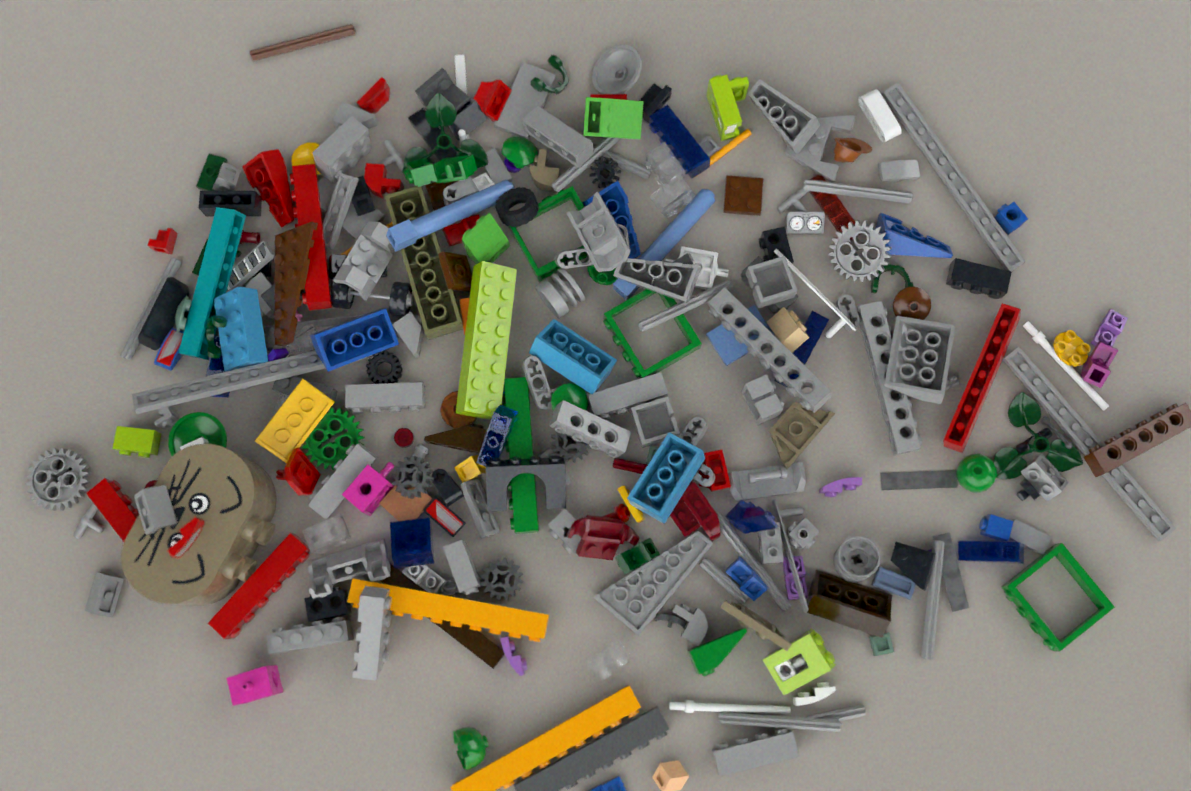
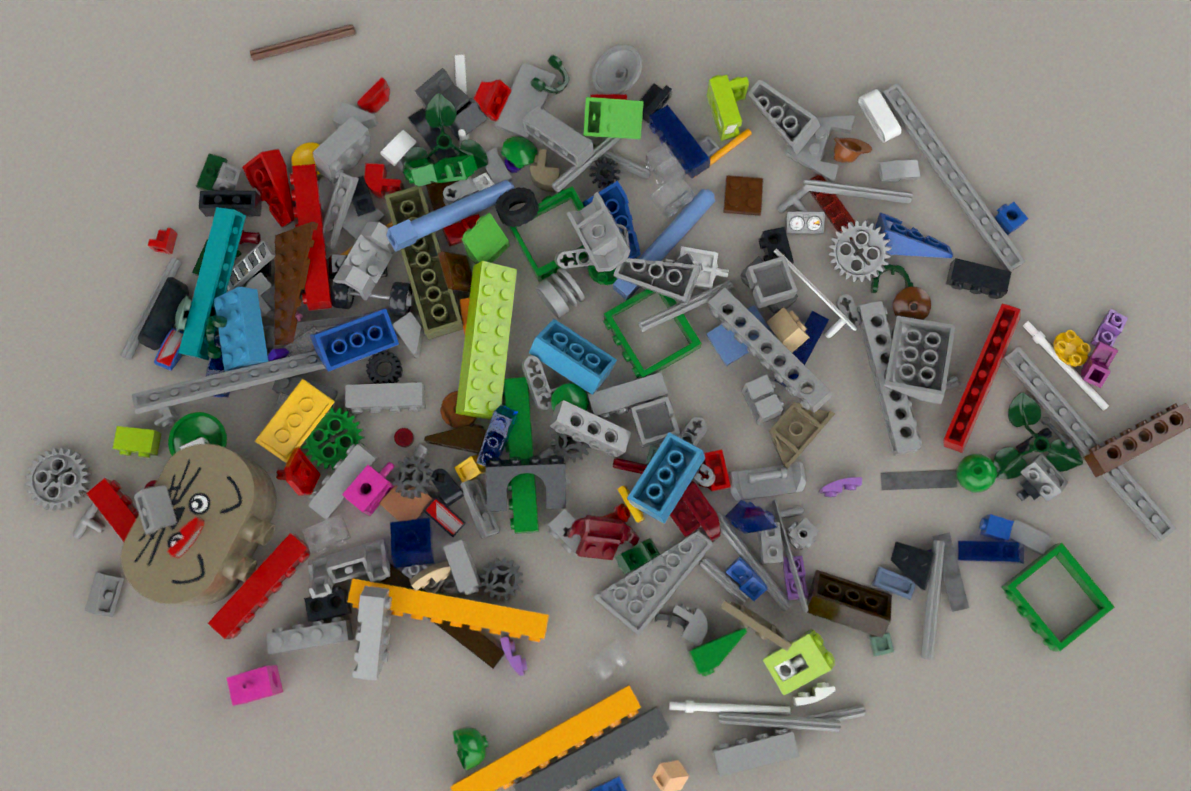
(398, 147): none -> white slope
(437, 571): none -> tan slope
(867, 554): light grey wheel -> none

